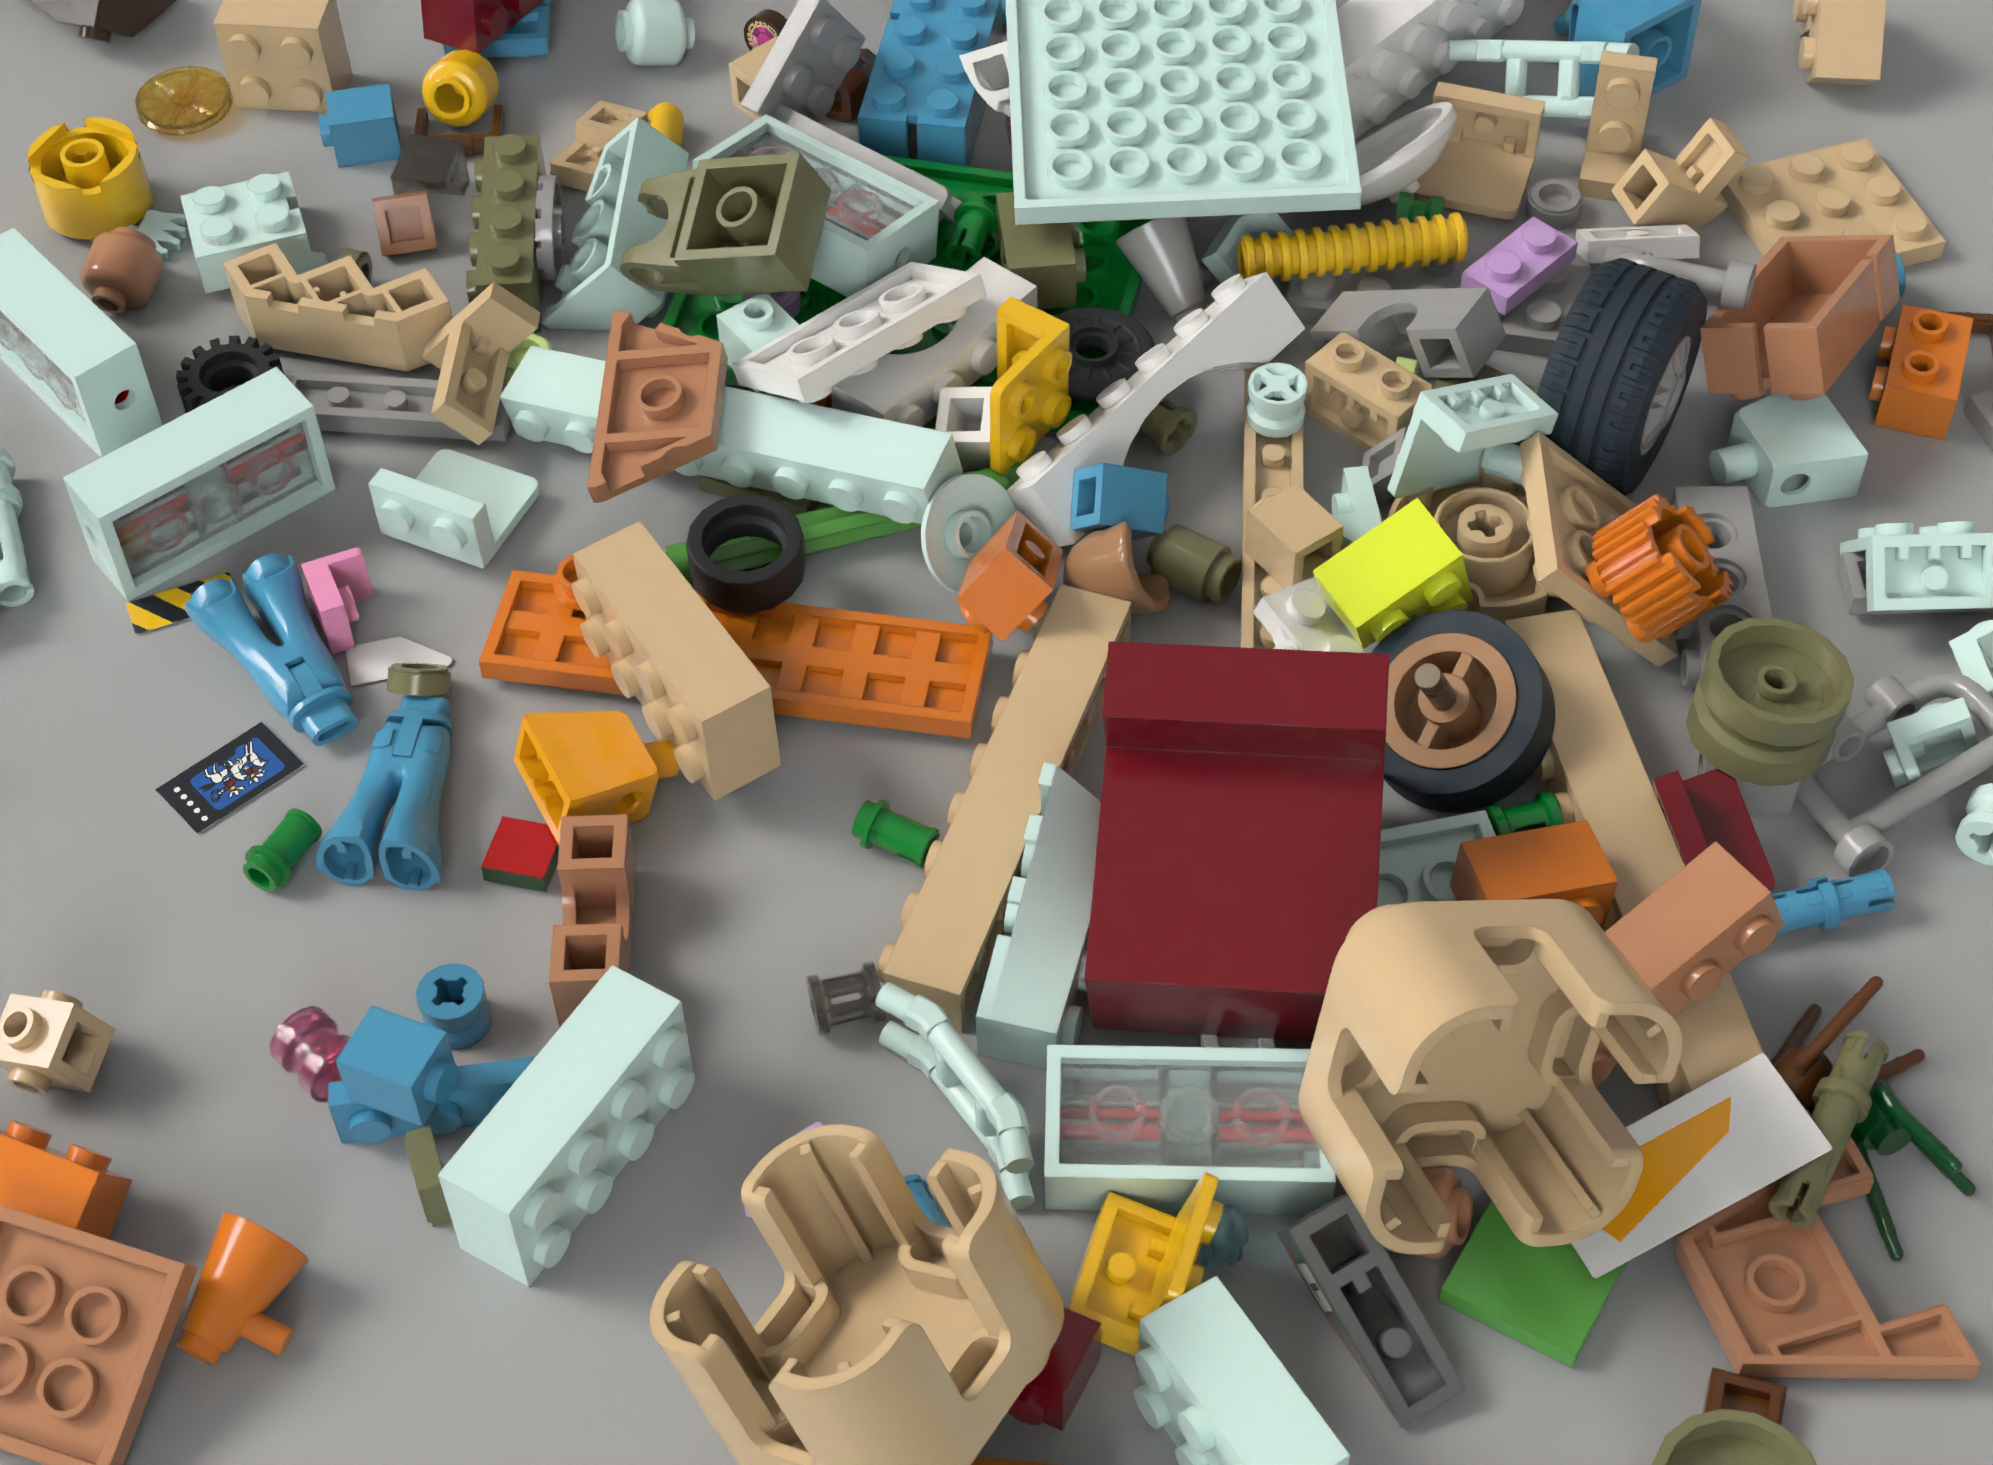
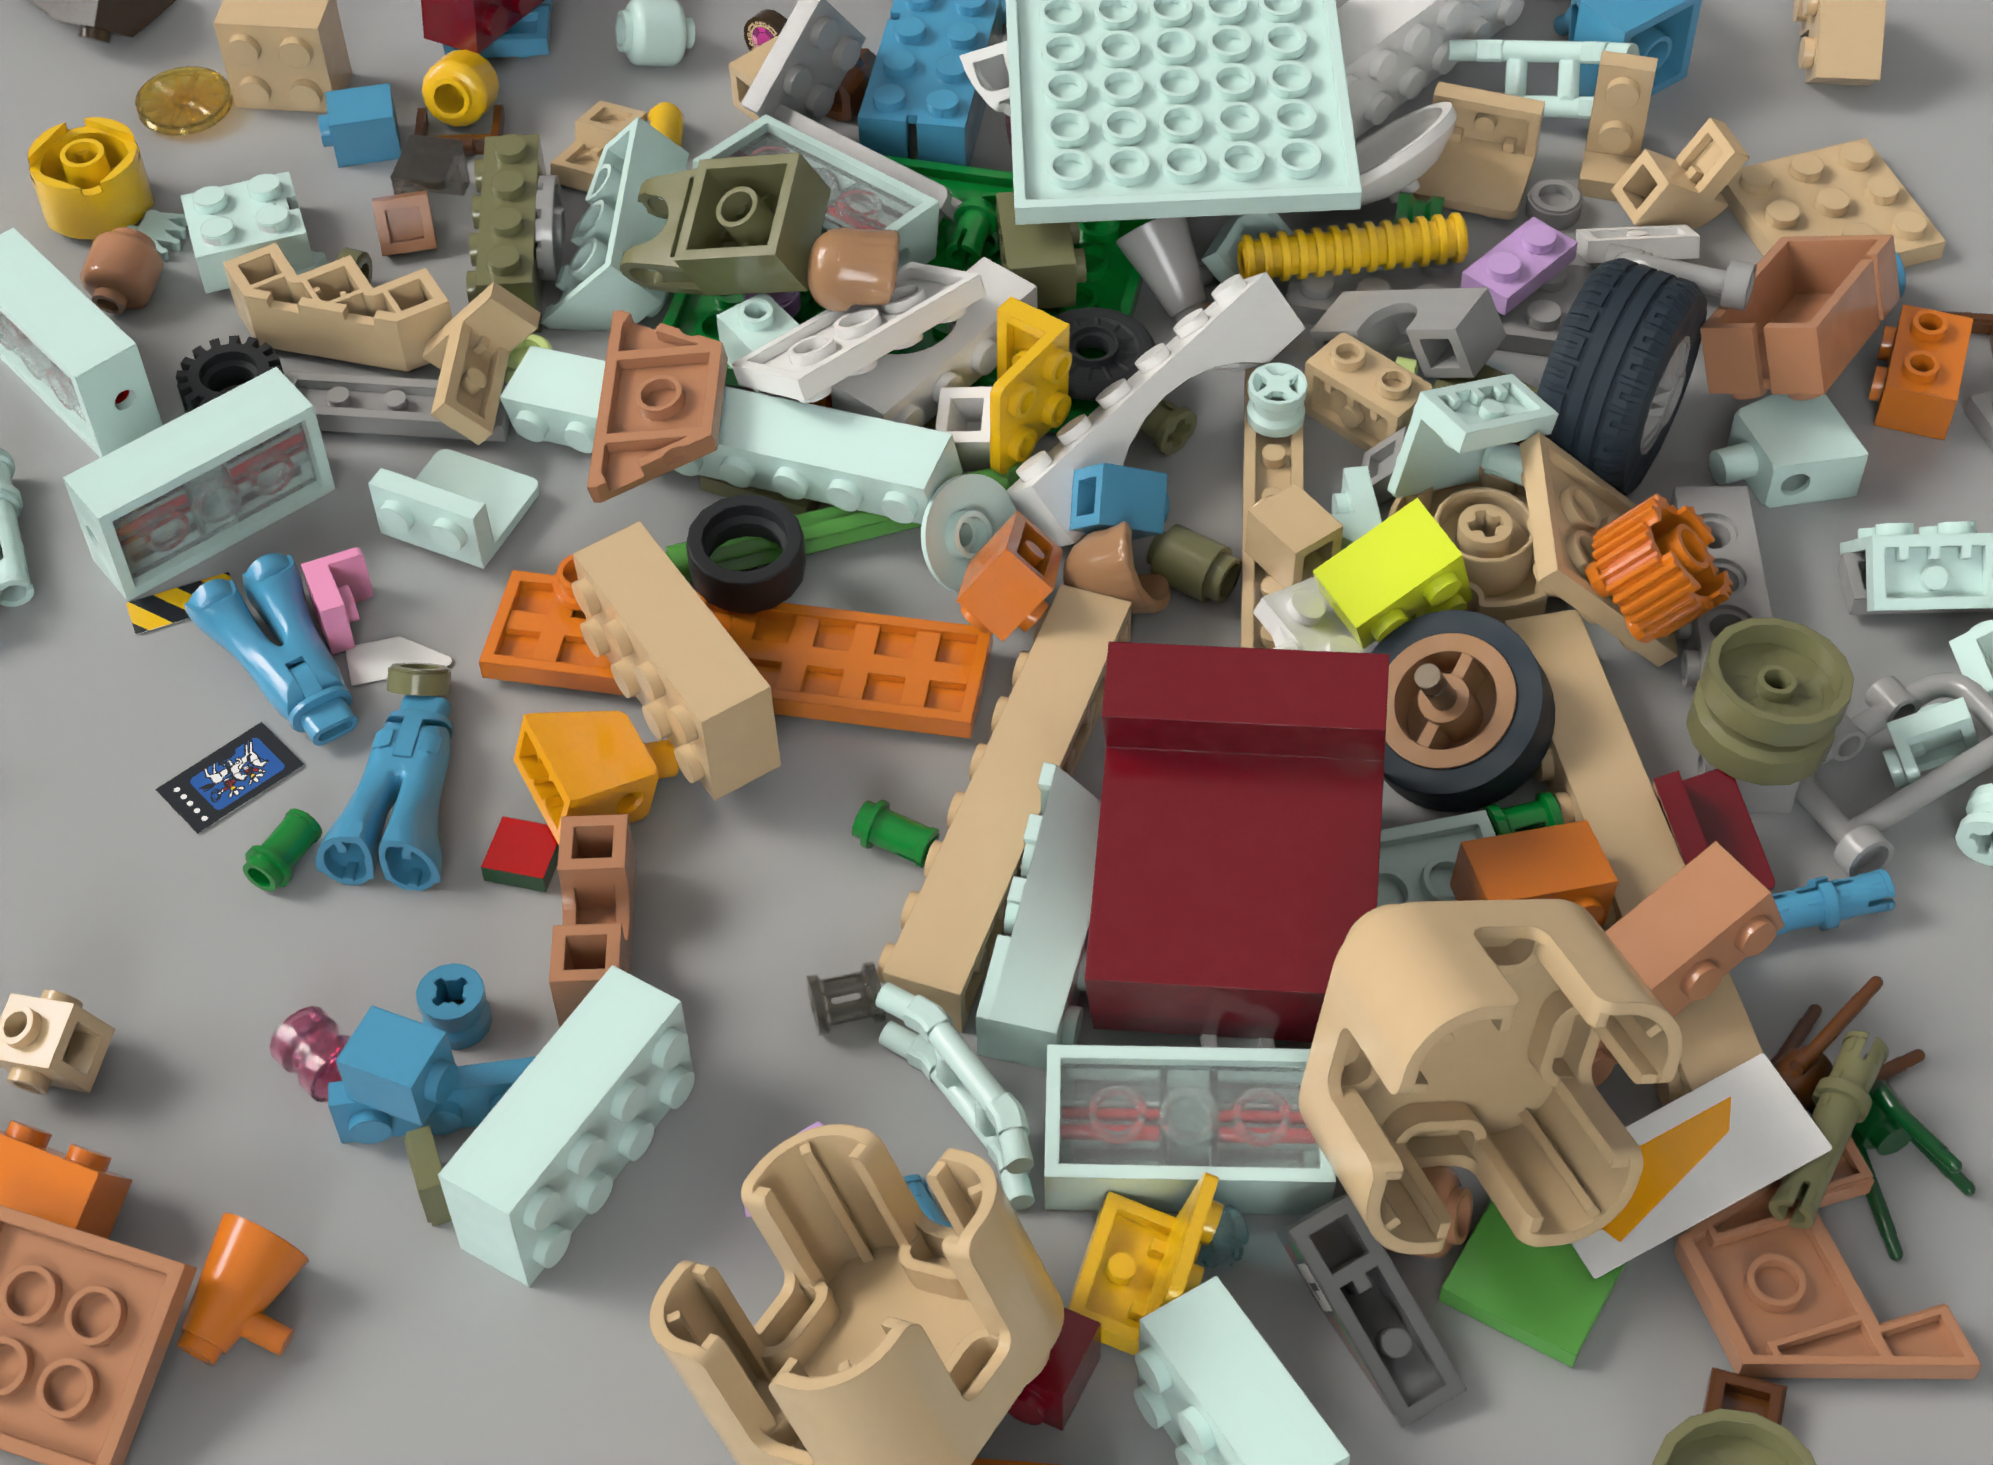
(853, 267): none -> medium nougat hair

